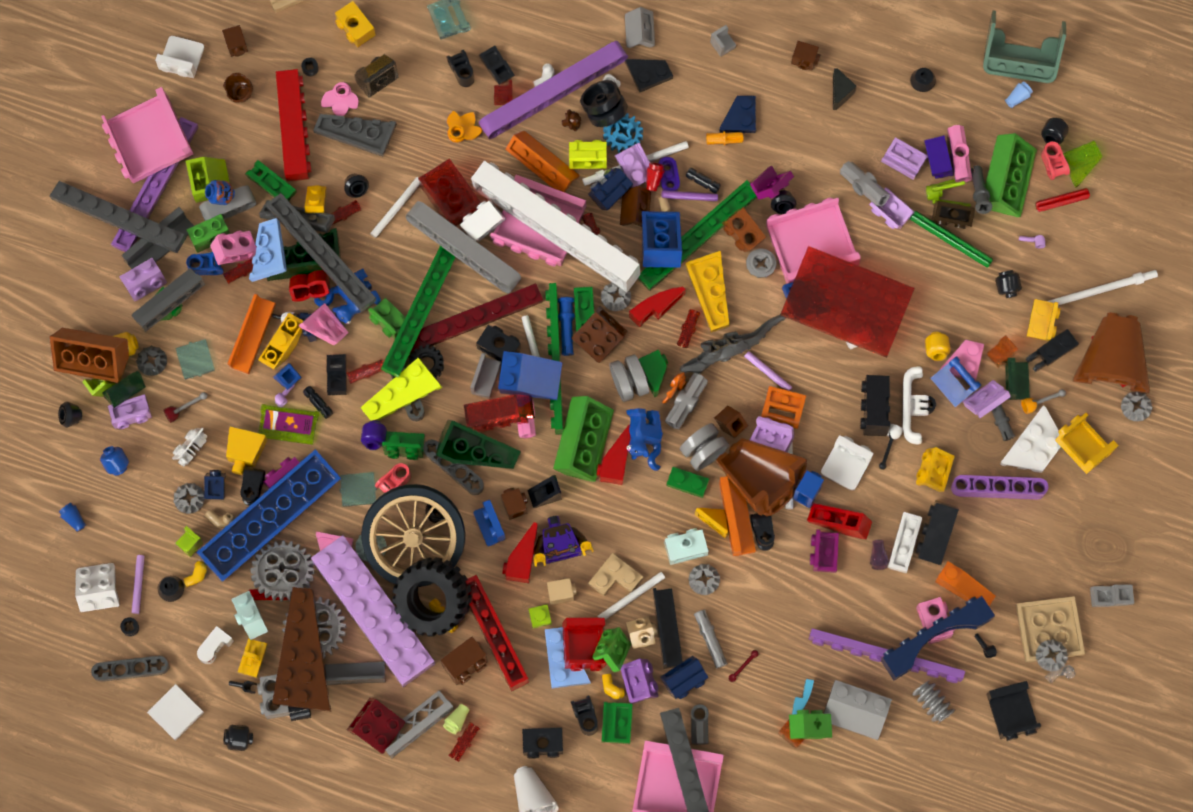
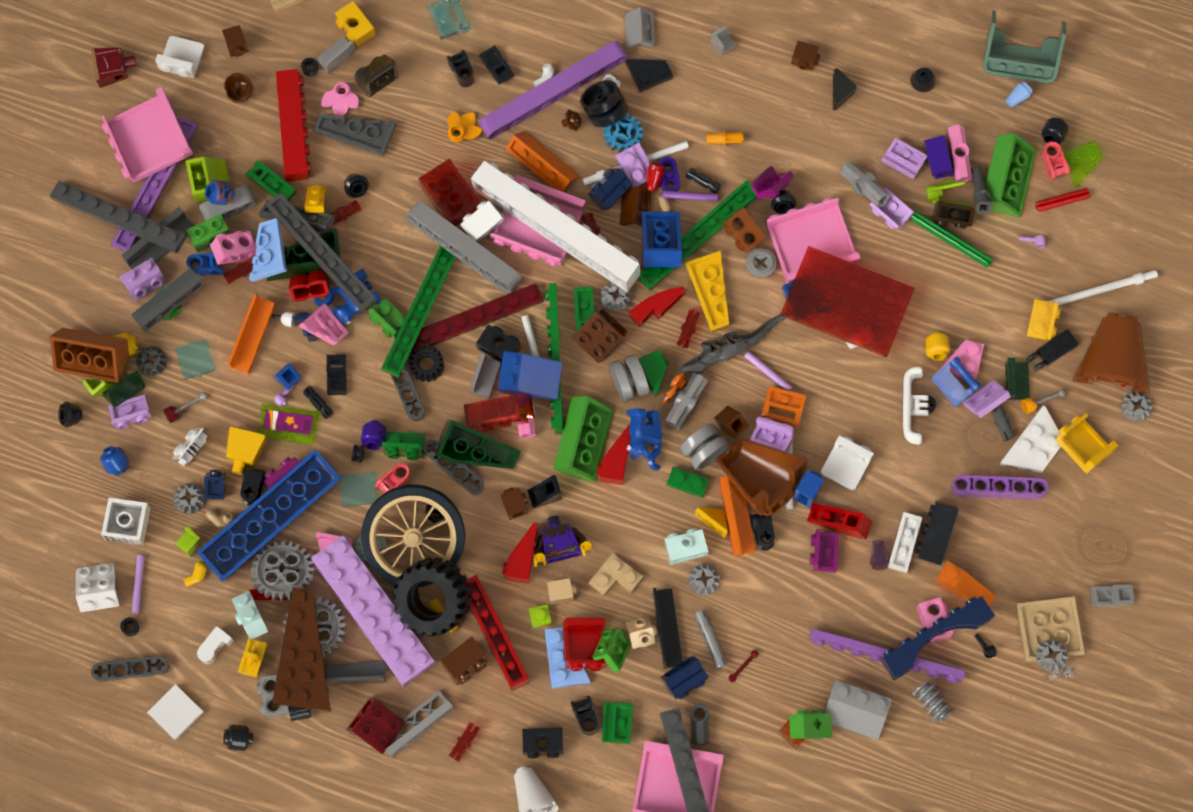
(72, 516): blue cone -> none
(111, 65): none -> dark red torso
(125, 521): none -> white brick
(173, 592): black cone -> none
(246, 686): black hand -> none
(282, 342): yellow slope -> none
(336, 54): none -> light grey panel
(358, 453): none -> black bush
(365, 371): clear red pin -> none
(395, 208): white bar -> none
(412, 384): neon yellow wing -> none
(456, 719): yellowish green cone -> none
(489, 524): blue bracket -> none
(503, 93): clear red panel -> none
(566, 316): blue pin -> none
(588, 155): neon yellow brick -> none
(610, 689): yellow arm -> none
(632, 596): white bar -> none
(639, 680): medium lavender bracket -> none
(741, 116): dark blue wing -> none
(800, 703): medium azure slope -> none
(875, 405): black wedge -> none
(894, 433): hinge -> none
(935, 469): yellow bracket -> none
(1002, 351): clear orange panel -> none
(1008, 283): black head -> none
(1013, 711): black panel -> none

